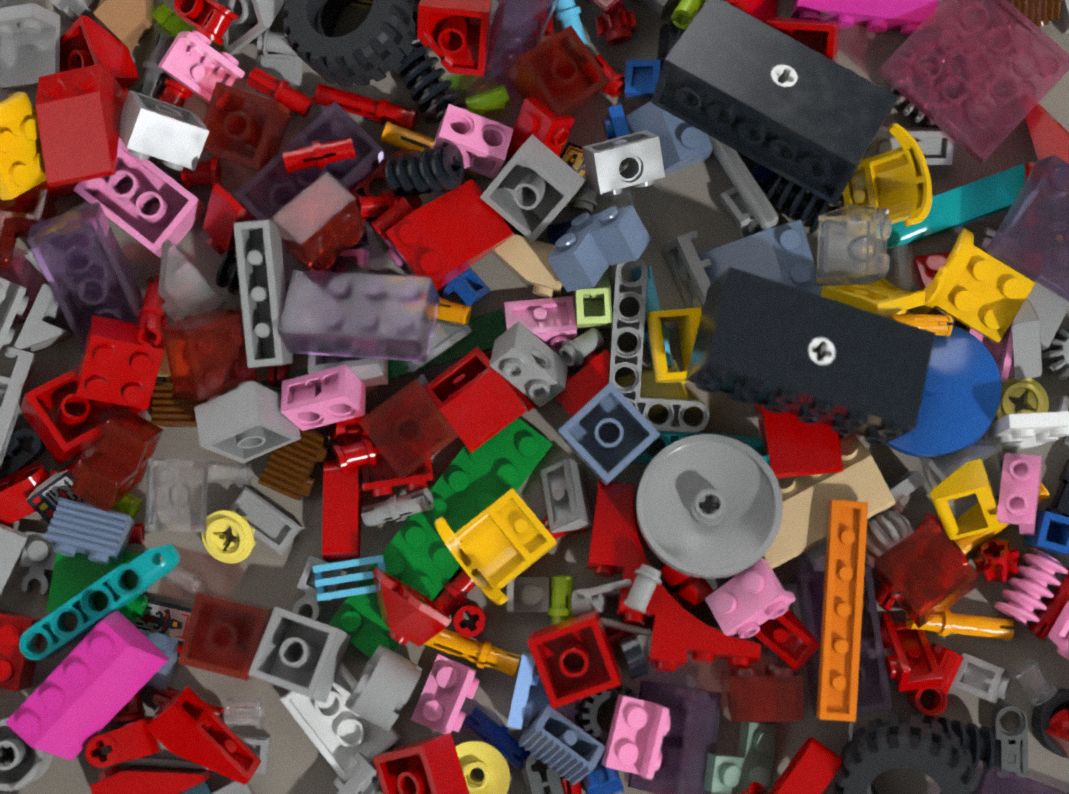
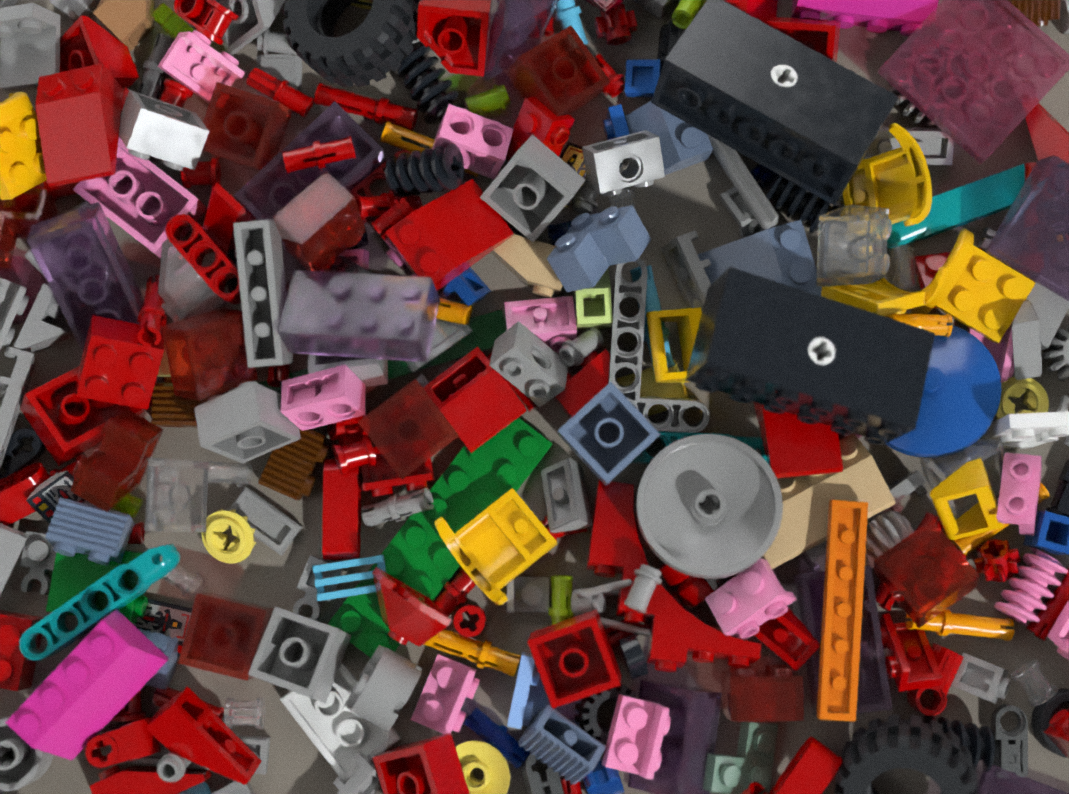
(172, 767): none -> light grey pin
(194, 251): none -> red beam

